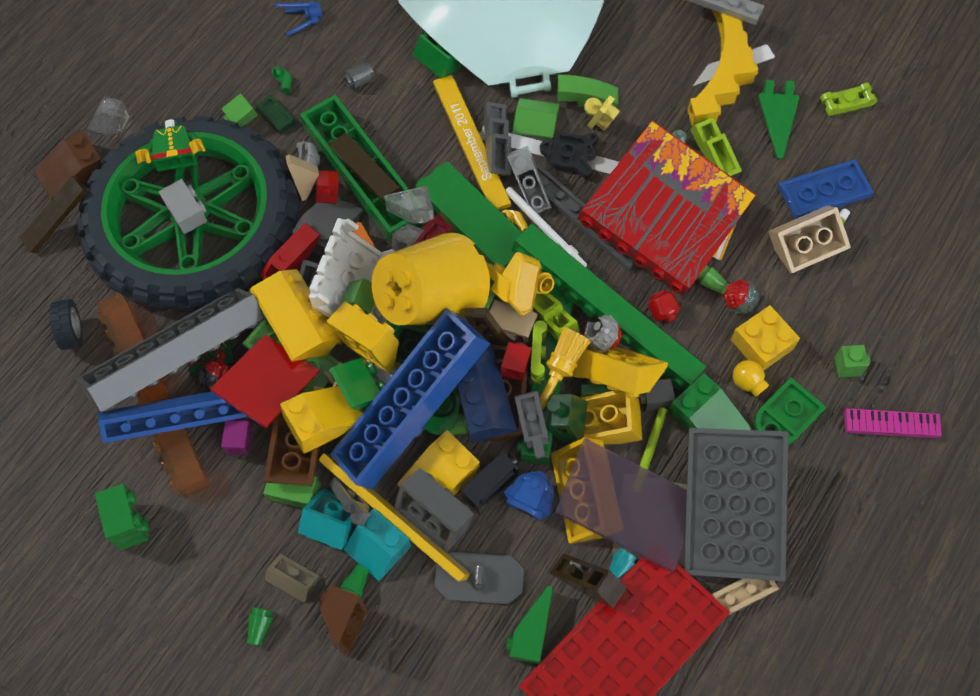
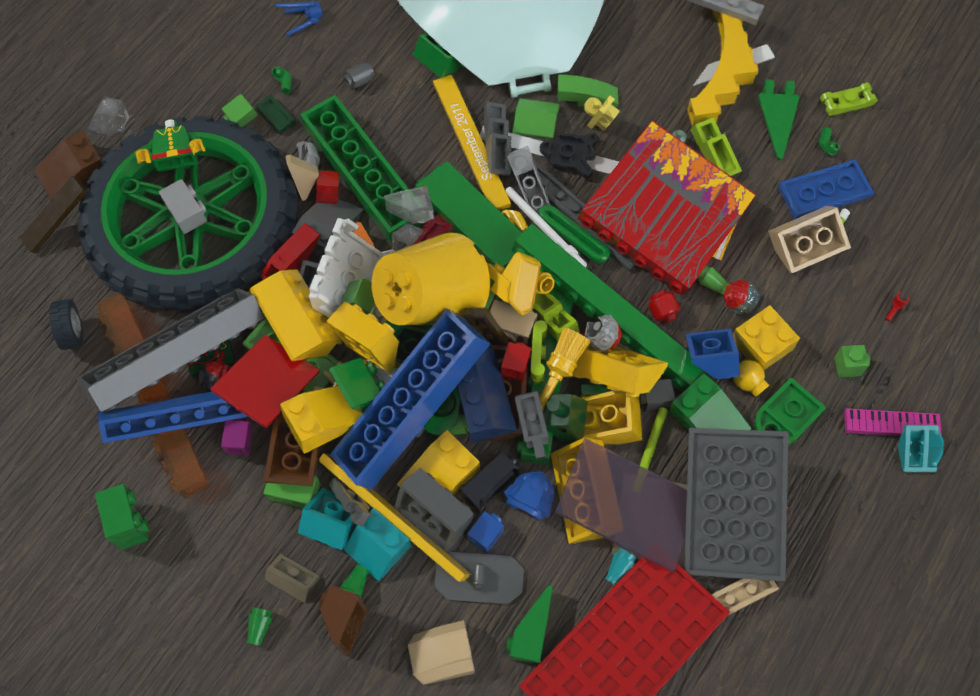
(363, 167): dark brown tile -> none
(441, 653): none -> tan slope
(486, 531): none -> blue brick
(575, 234): none -> green piece
(589, 579): dark brown slope -> none
(714, 352): none -> blue slope
(827, 146): none -> green arm
(897, 304): none -> red hand
(920, 448): none -> teal slope

